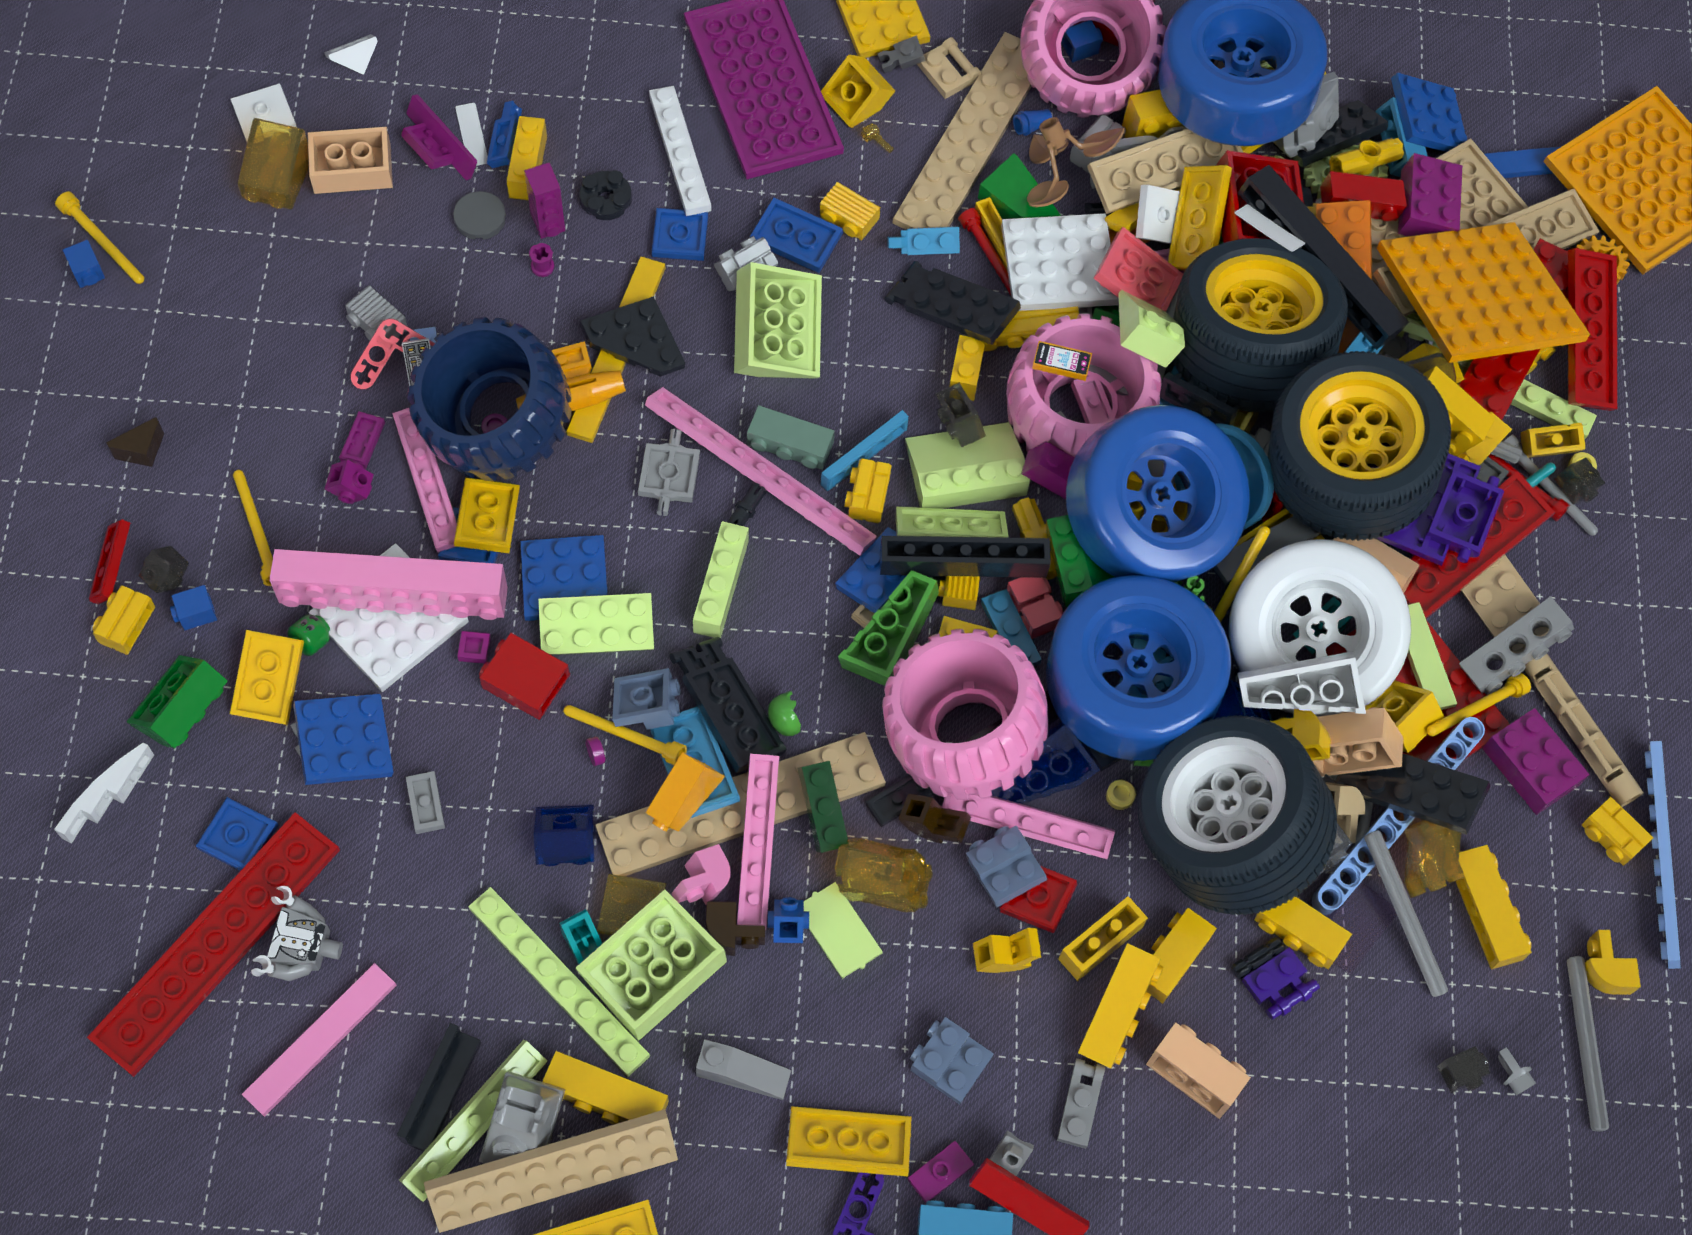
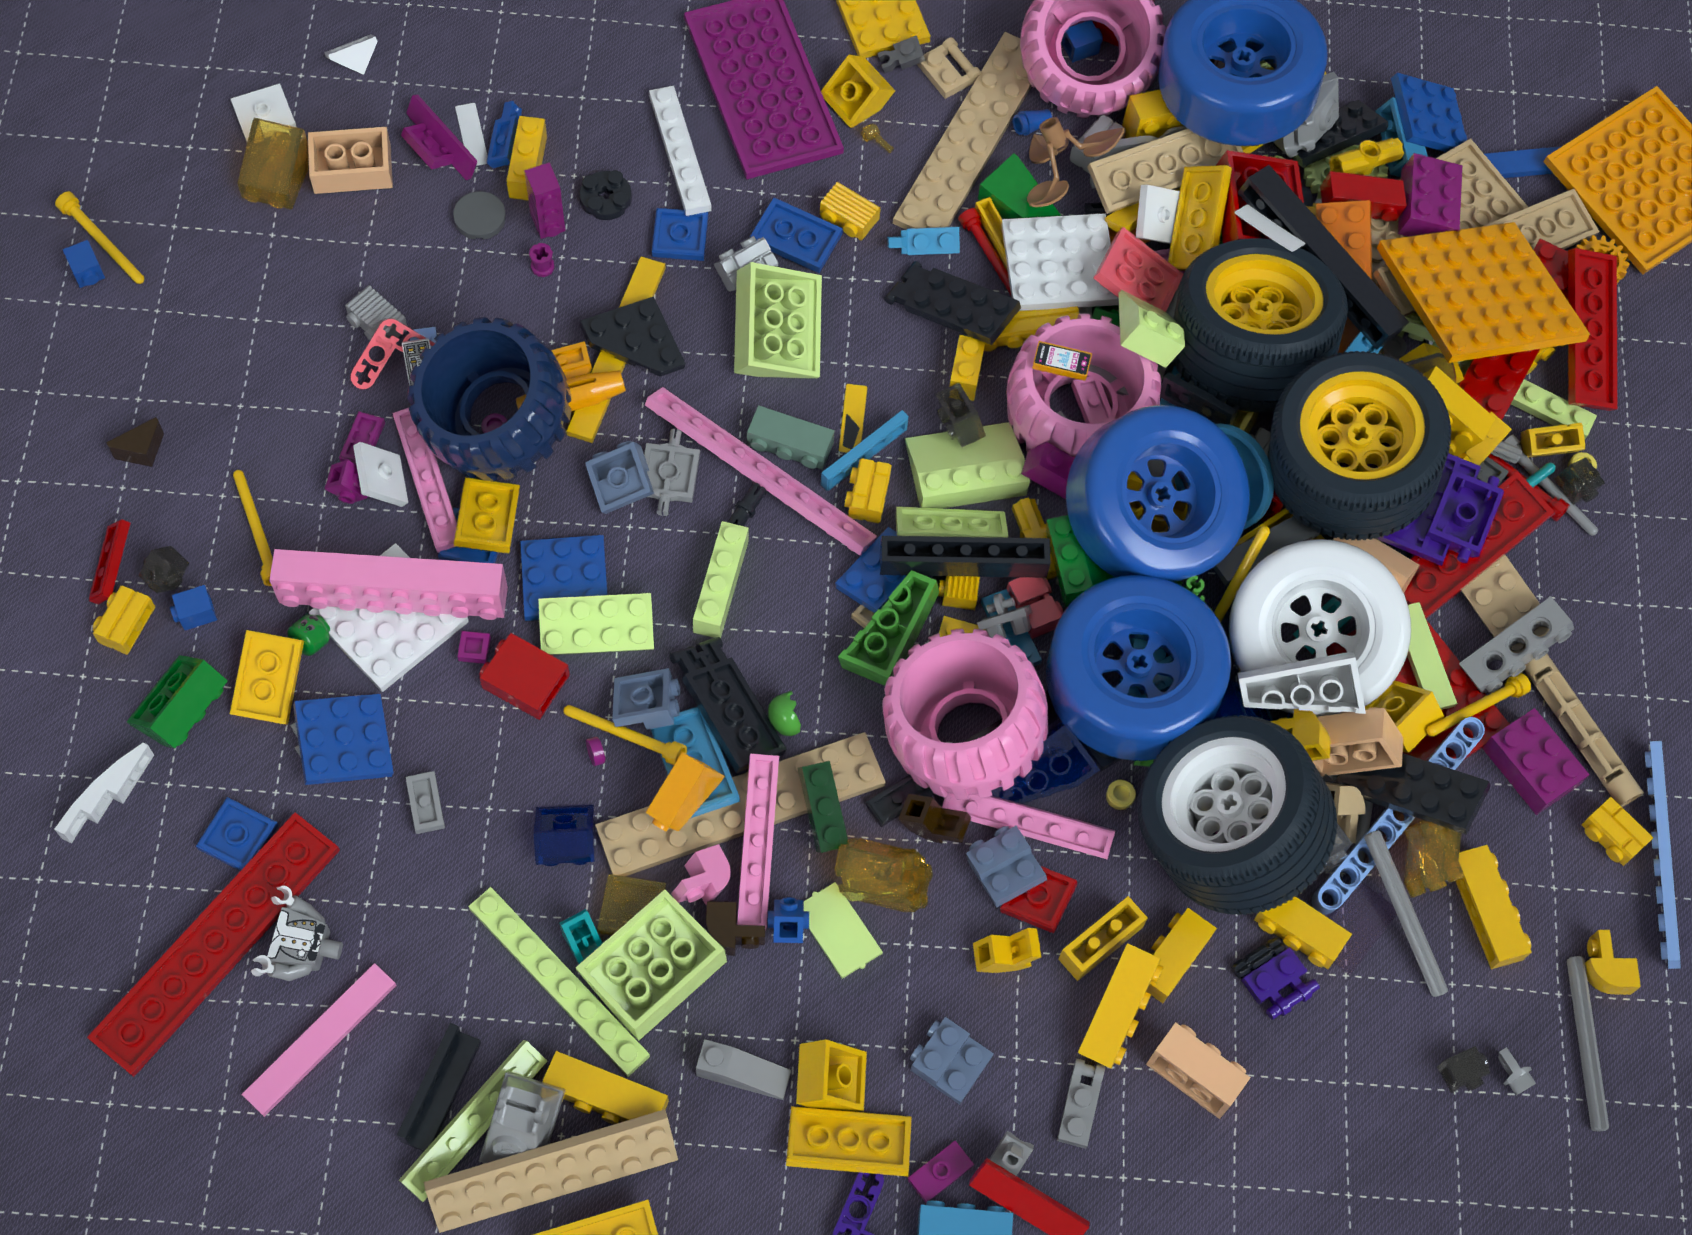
(380, 474): none -> white plate
(619, 476): none -> sand blue plate
(831, 1076): none -> yellow slope
(852, 417): none -> yellow sticker
(1018, 617): none -> light grey hips

